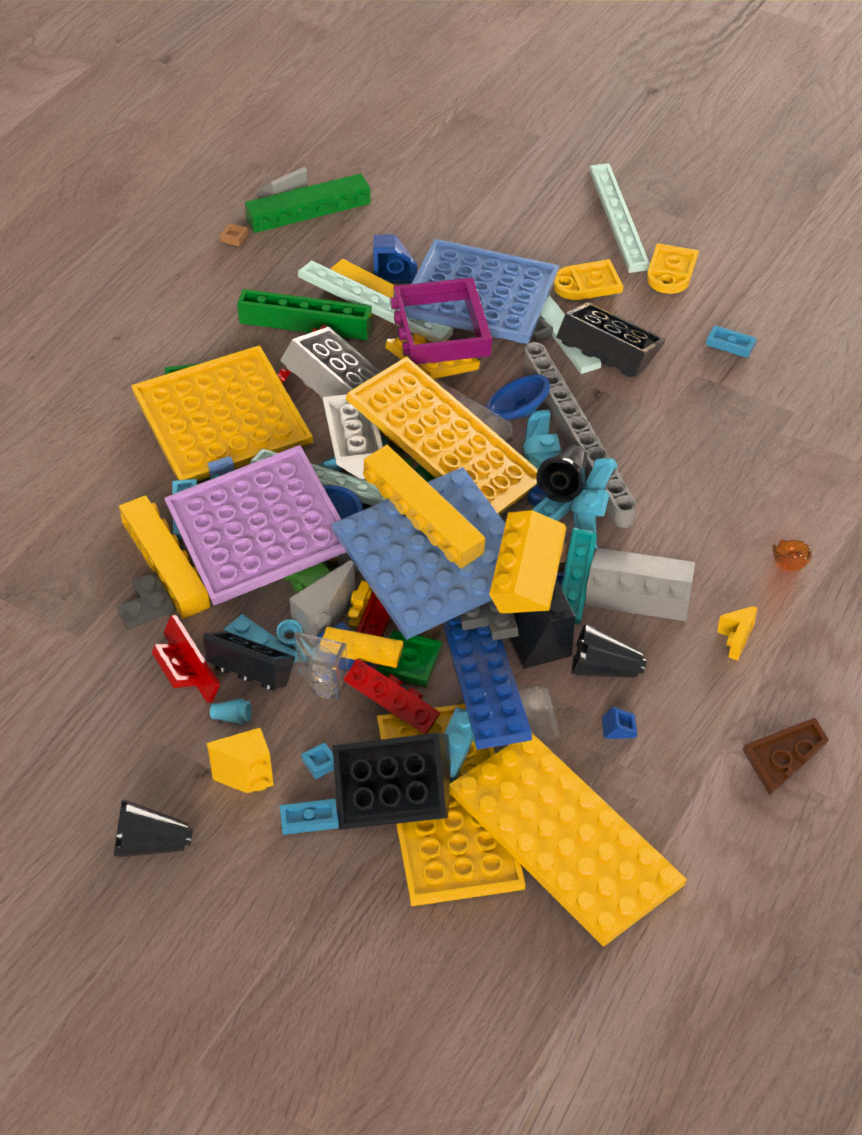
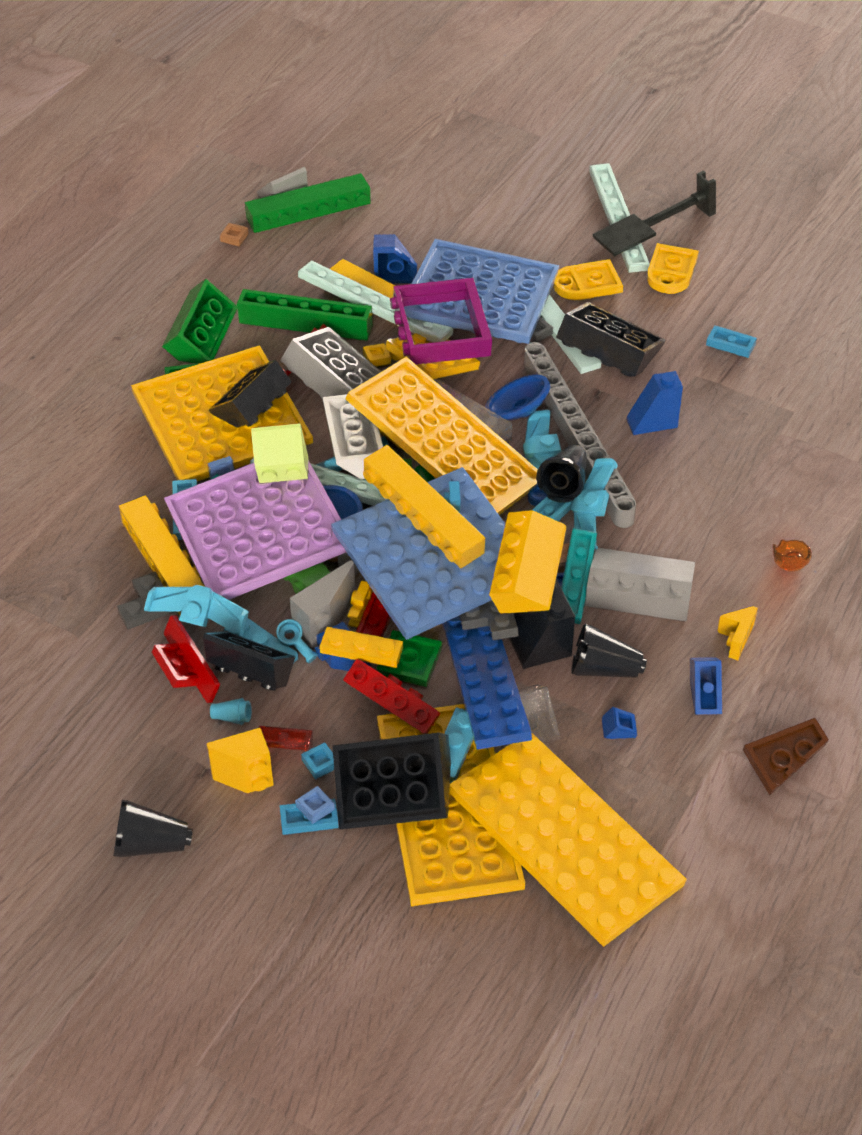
(197, 606): none -> medium azure plate
(200, 324): none -> green slope
(252, 395): none -> black slope
(279, 453): none -> yellowish green slope
(287, 738): none -> clear red slope
(315, 804): none -> medium blue tile
(322, 664): clear slope -> none
(378, 355): none -> yellow plate
(453, 495): none -> dark azure plate
(634, 231): none -> pearl dark grey piece
(657, 405): none -> blue slope
(706, 685): none -> blue slope

